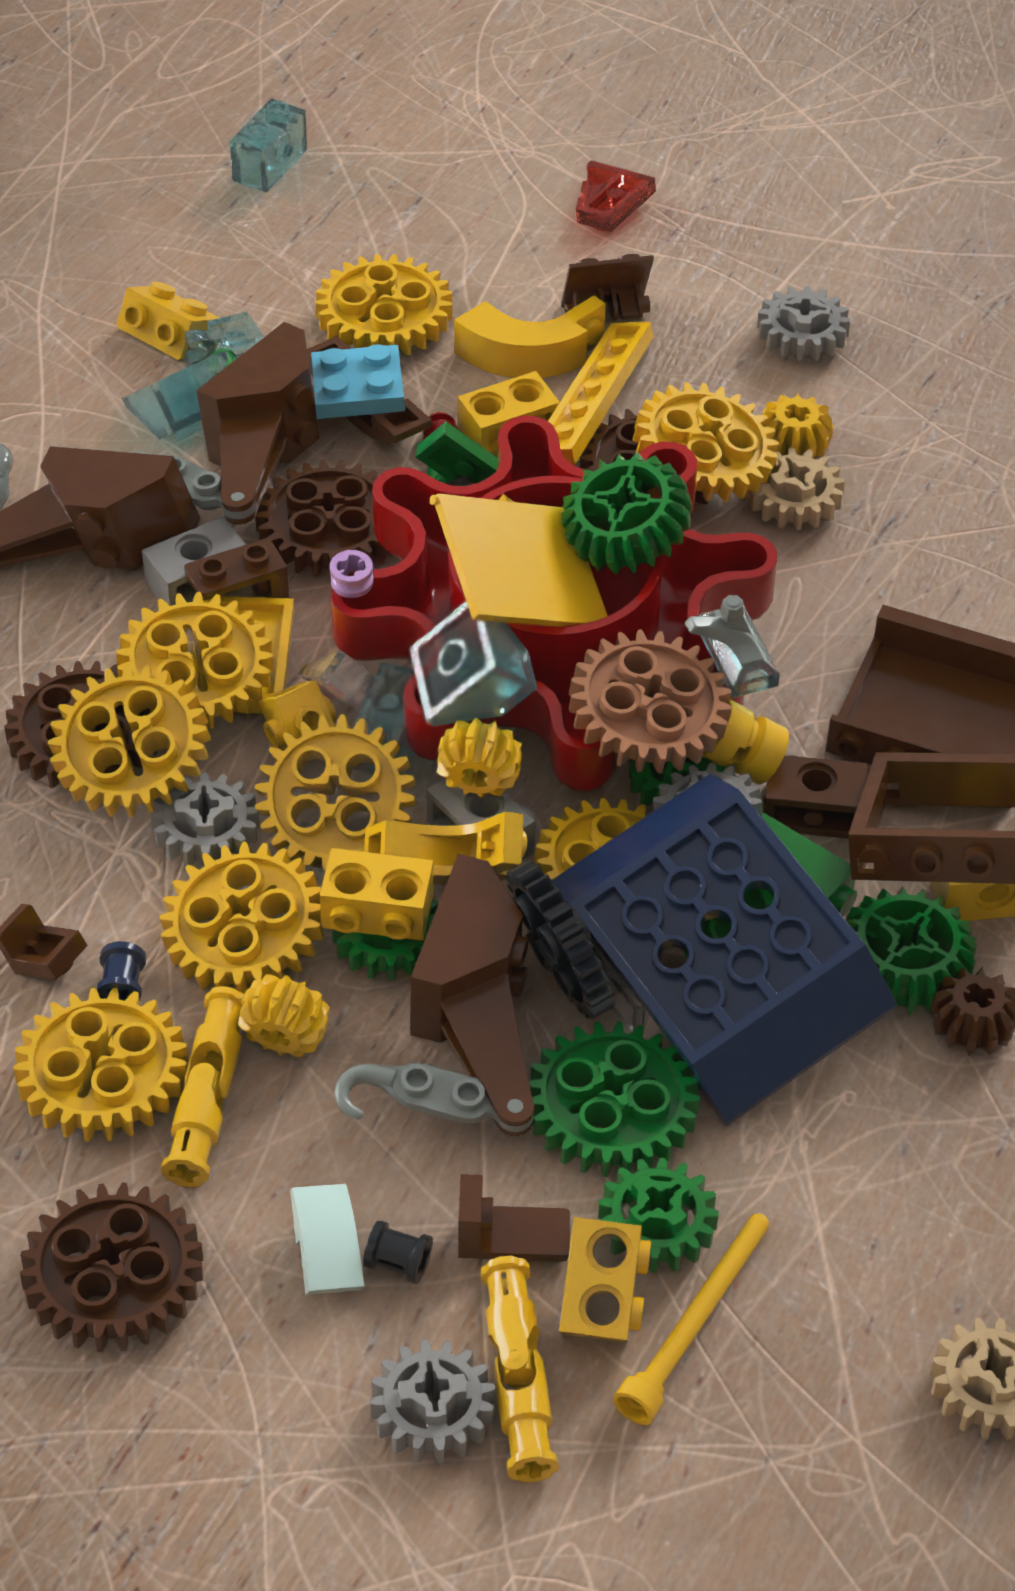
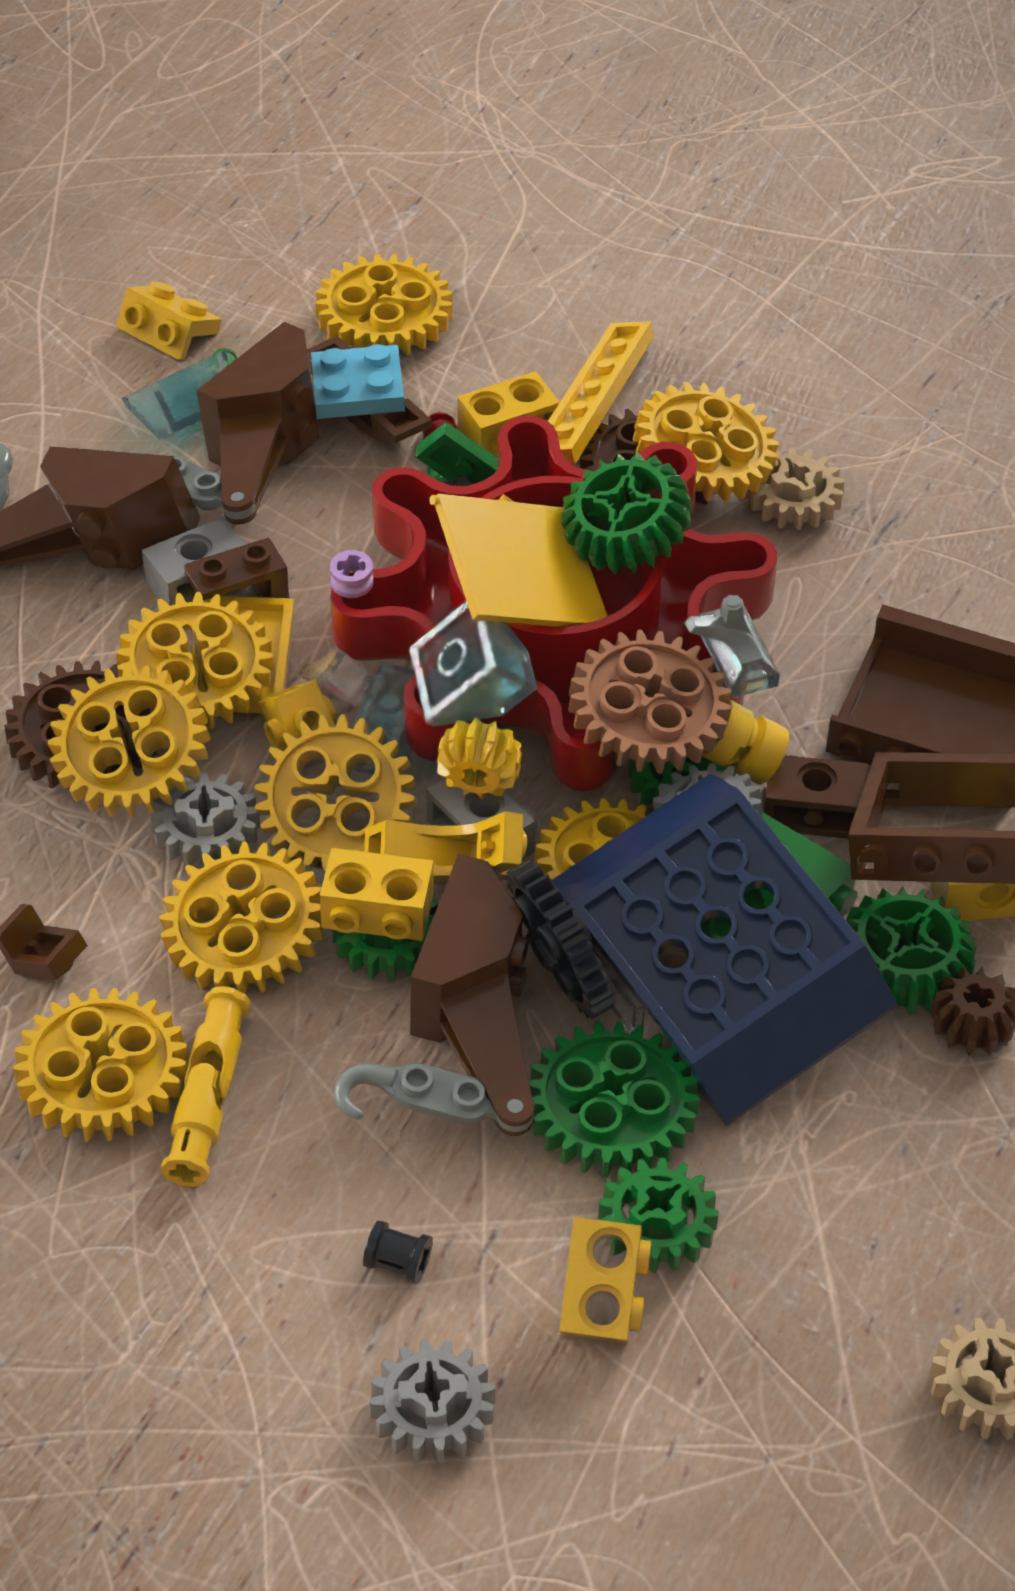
(111, 1267): reddish brown gear -> none
(121, 969): dark blue bush -> none
(232, 332): clear light blue plate -> none
(268, 145): clear light blue brick -> none
(283, 1015): yellow gear -> none
(319, 515): reddish brown gear -> none
(327, 1239): light aqua slope -> none
(509, 1231): reddish brown bracket -> none
(514, 1333): yellow piece -> none
(521, 347): yellow arch -> none
(611, 195): clear red wing -> none
(611, 282): reddish brown hinge -> none
(642, 1395): yellow piece -> none
(799, 425): yellow gear -> none
(803, 323): light grey gear -> none

